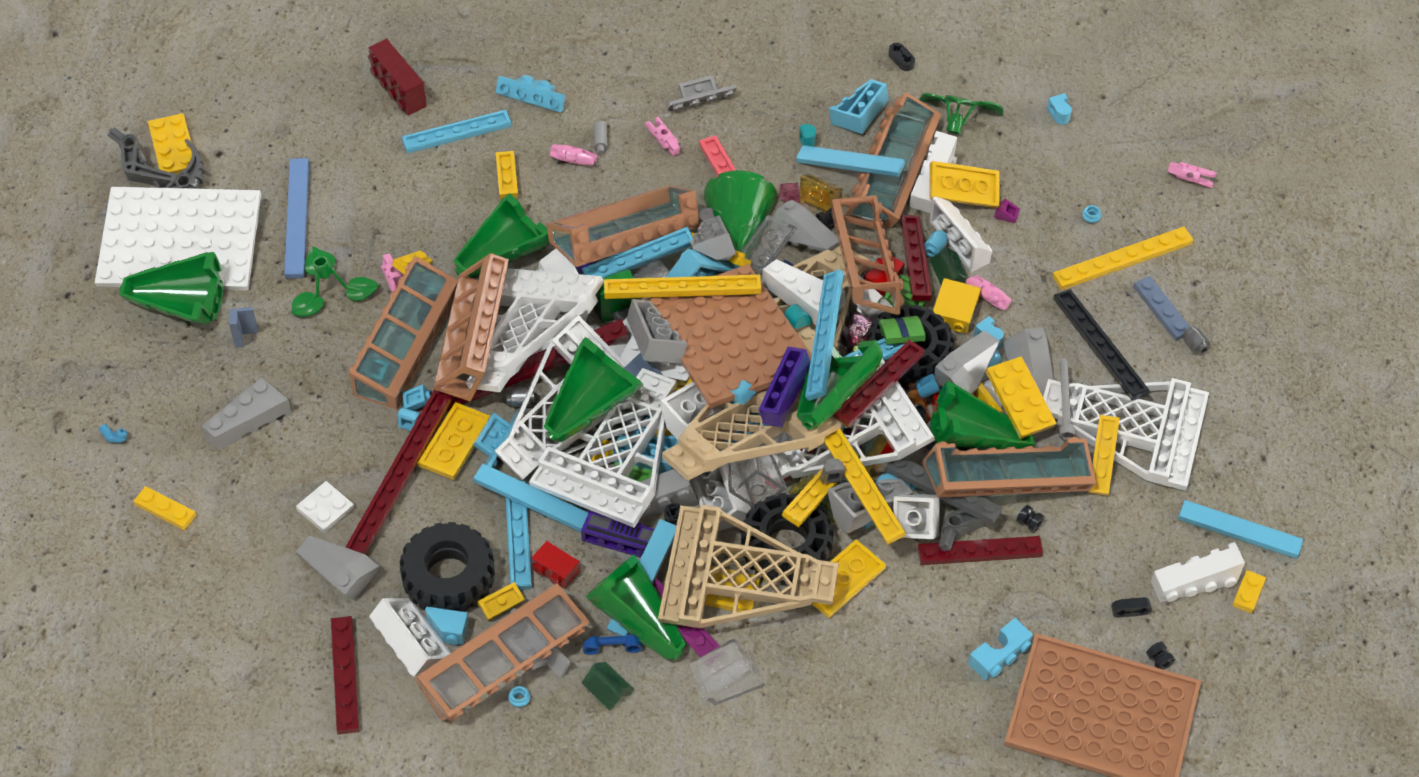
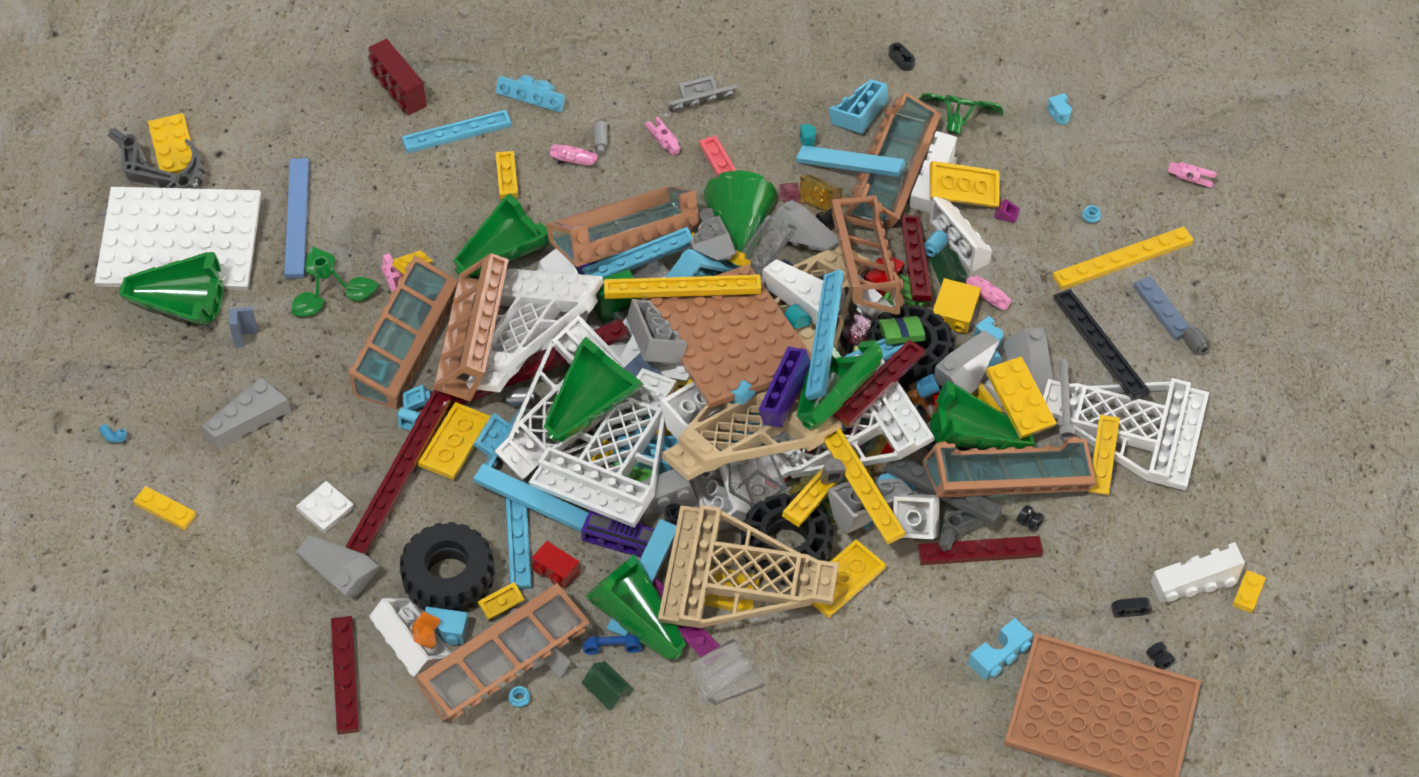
(424, 629): none -> orange bracket
(1240, 529): medium azure tile -> none

